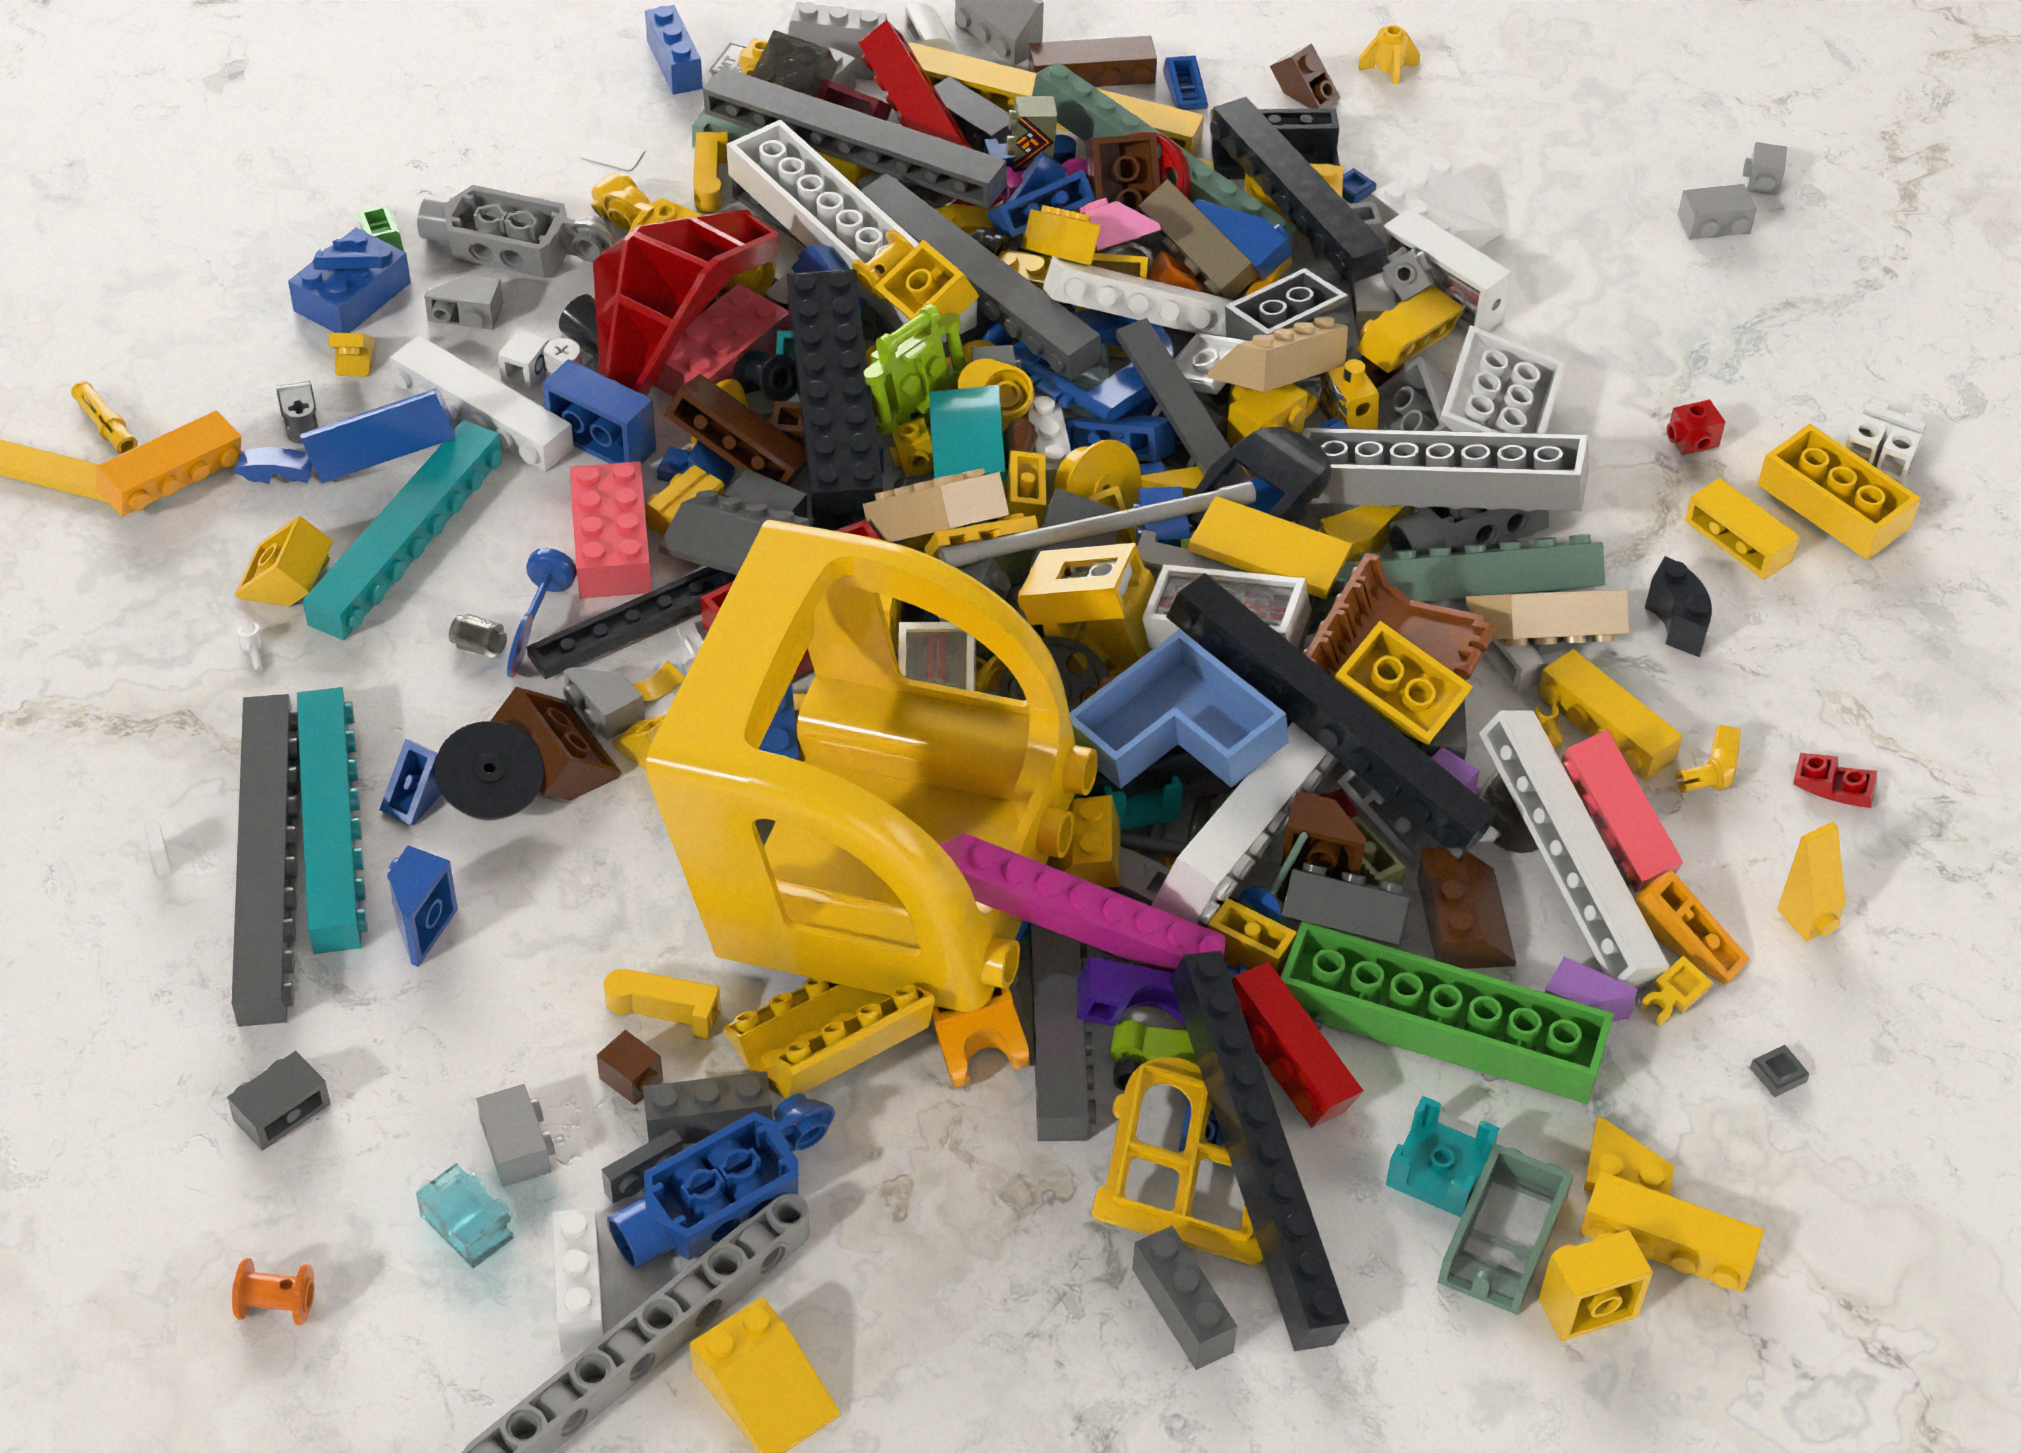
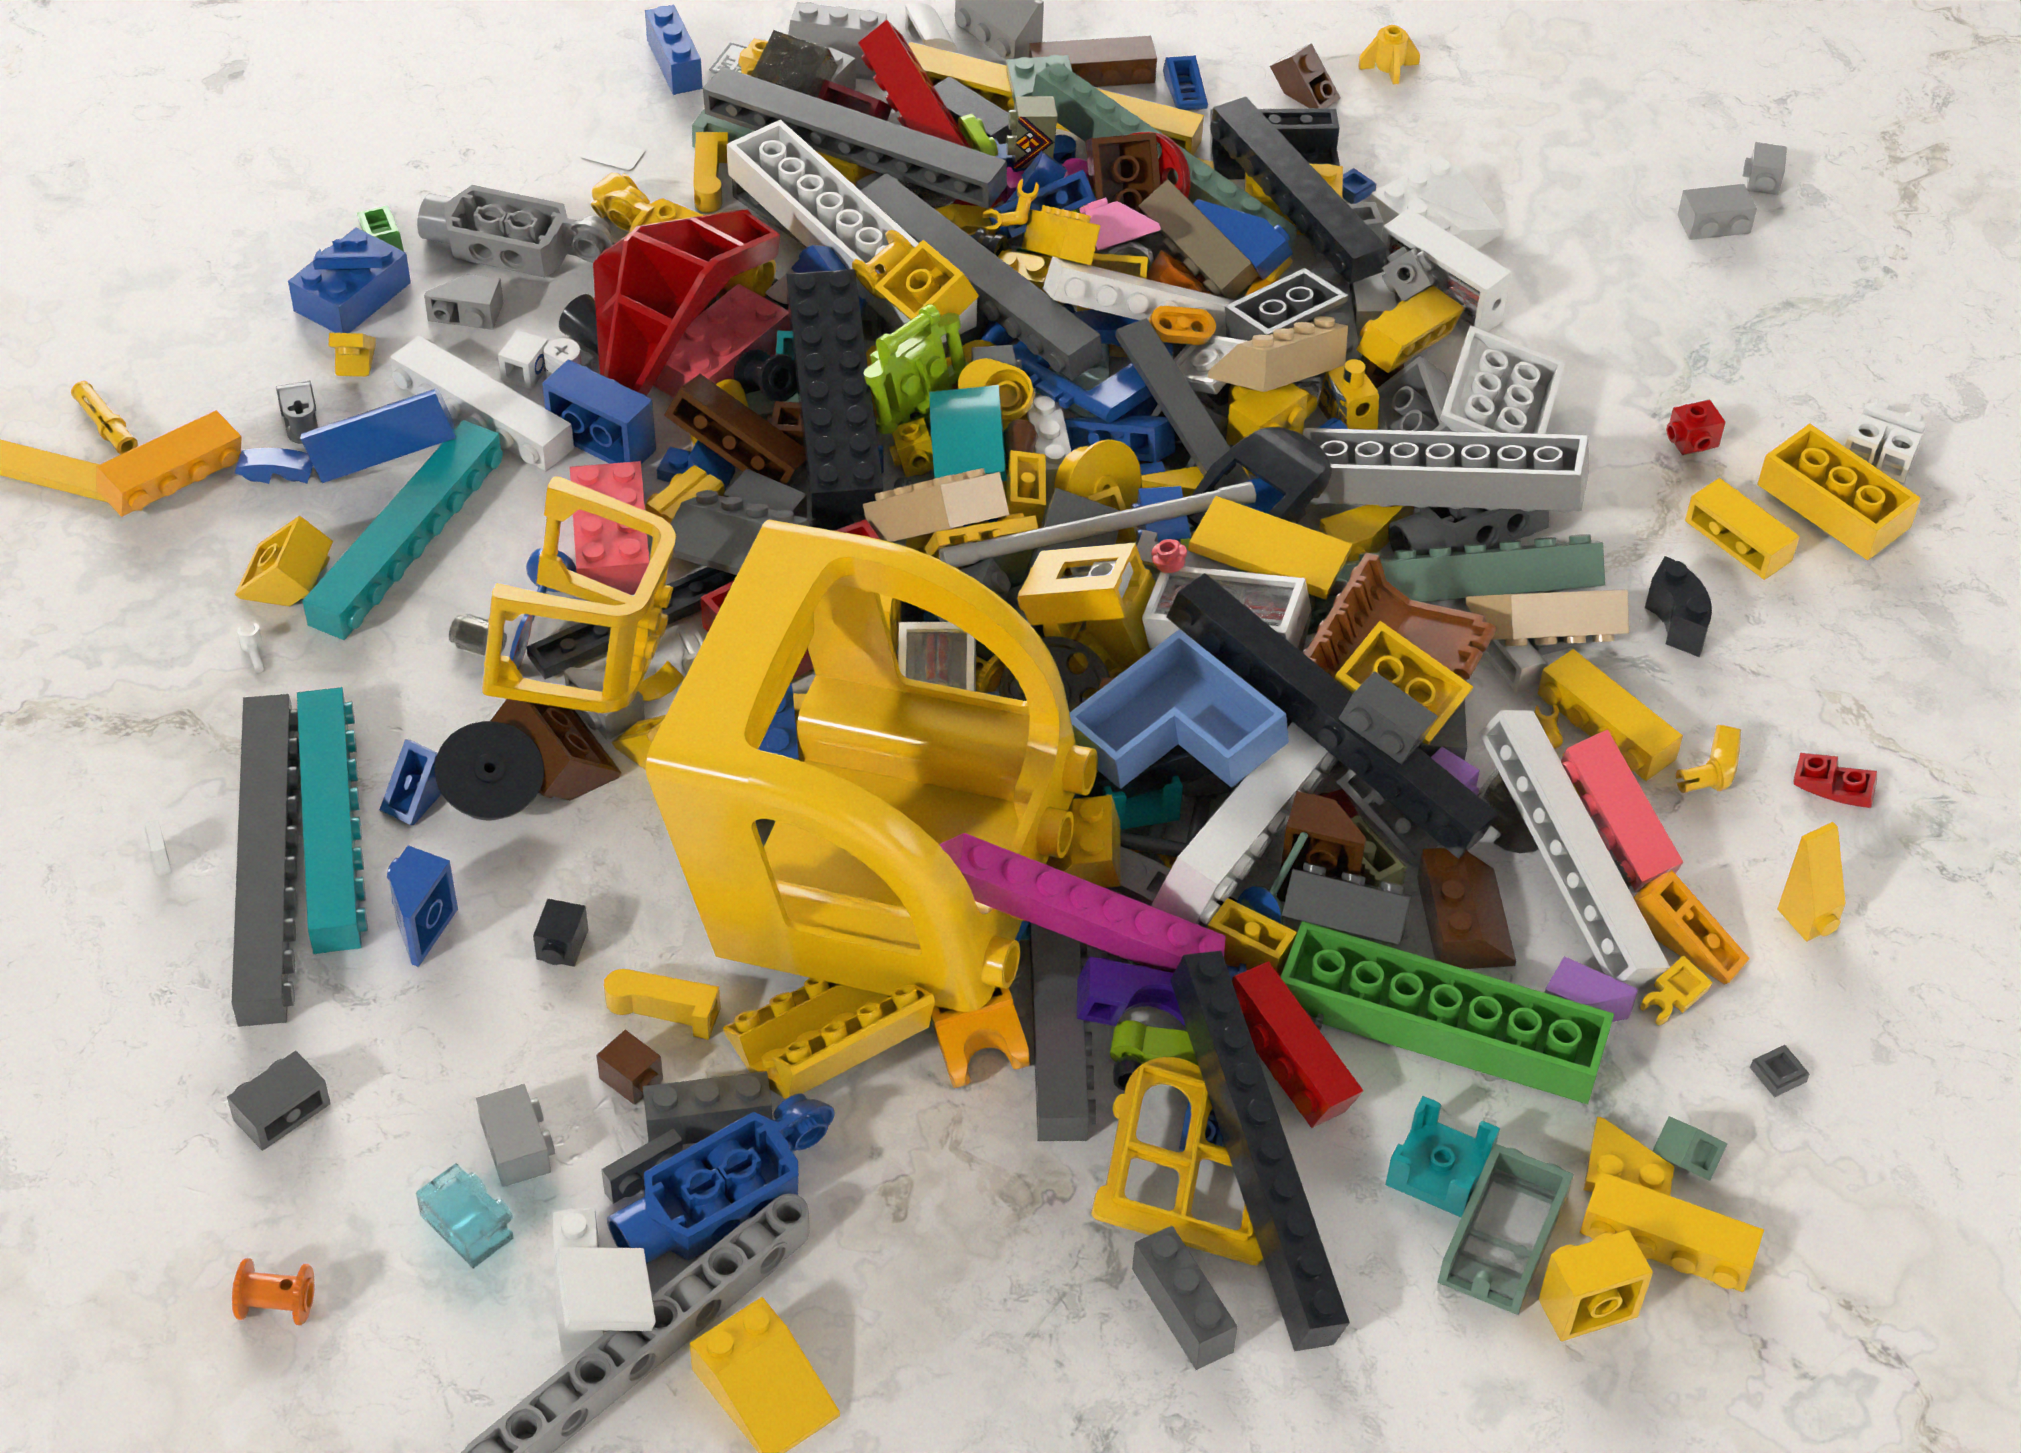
(560, 932): none -> black brick
(605, 1289): none -> white tile
(633, 620): none -> yellow windscreen
(975, 134): none -> lime plate
(1017, 217): none -> yellow arm
(1023, 71): none -> wing
(1169, 556): none -> coral plate
(1179, 325): none -> light orange plate
(1387, 717): none -> dark grey brick
(1689, 1148): none -> sand green panel

